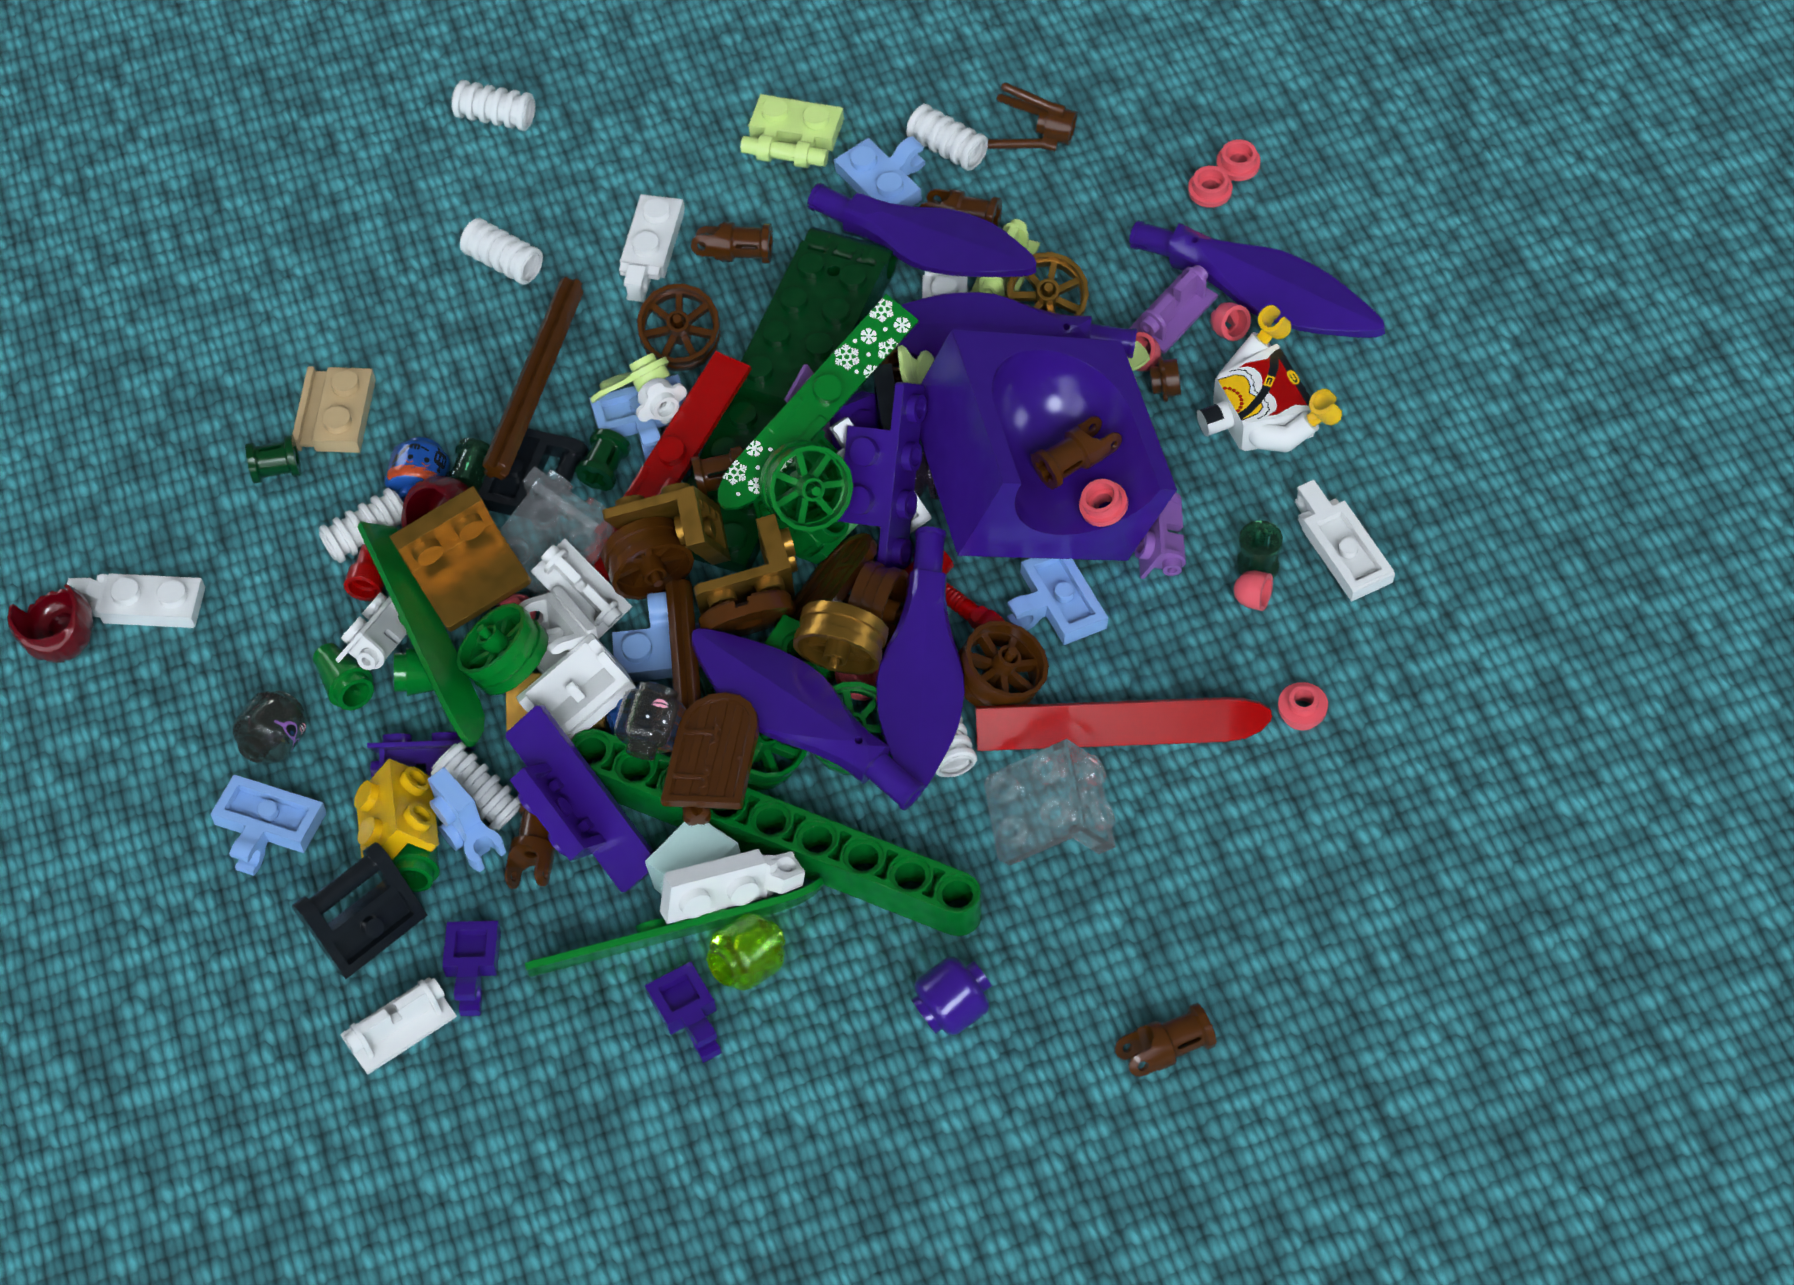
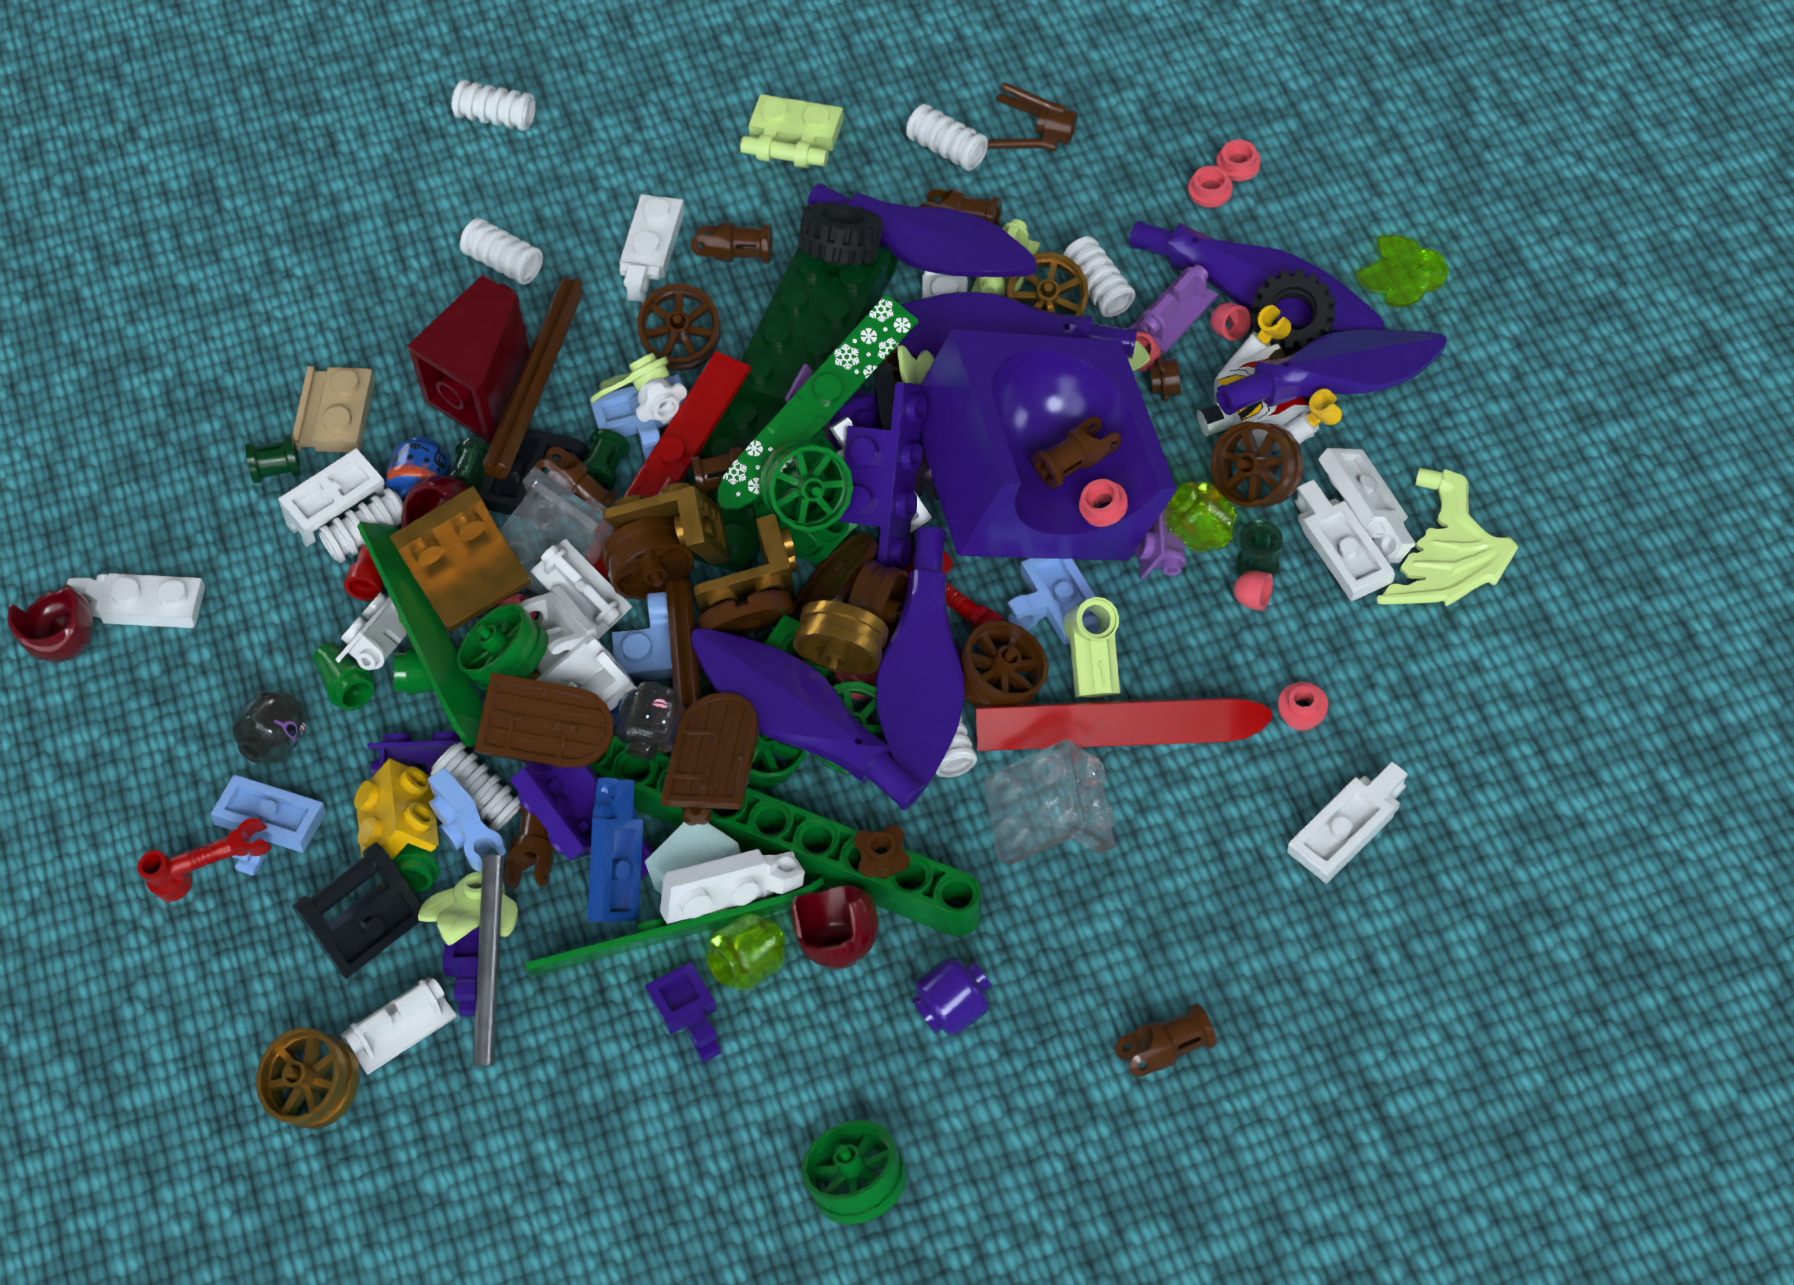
(172, 877): none -> red brick
(310, 1079): none -> pearl gold wheel
(330, 494): none -> white hinge
(459, 909): none -> yellowish green plate
(473, 356): none -> dark red slope
(488, 960): none -> flat silver bar
(543, 723): none -> reddish brown window
(577, 474): none -> reddish brown piece
(615, 853): none -> blue hinge
(835, 925): none -> dark red hair
(840, 233): none -> black tyre
(850, 1150): none -> green wheel
(881, 177): light blue plate -> none
(881, 864): none -> reddish brown plate
(1093, 654): none -> yellowish green piece
(1105, 283): none -> white piece
(1201, 516): none -> clear neon green head
(1257, 464): none -> reddish brown wheel
(1302, 288): none -> black tyre
(1338, 362): none -> dark purple animal
(1348, 823): none -> white hinge
(1369, 499): none -> white hinge
(1404, 271): none -> clear neon green plate
(1452, 557): none -> yellowish green animal

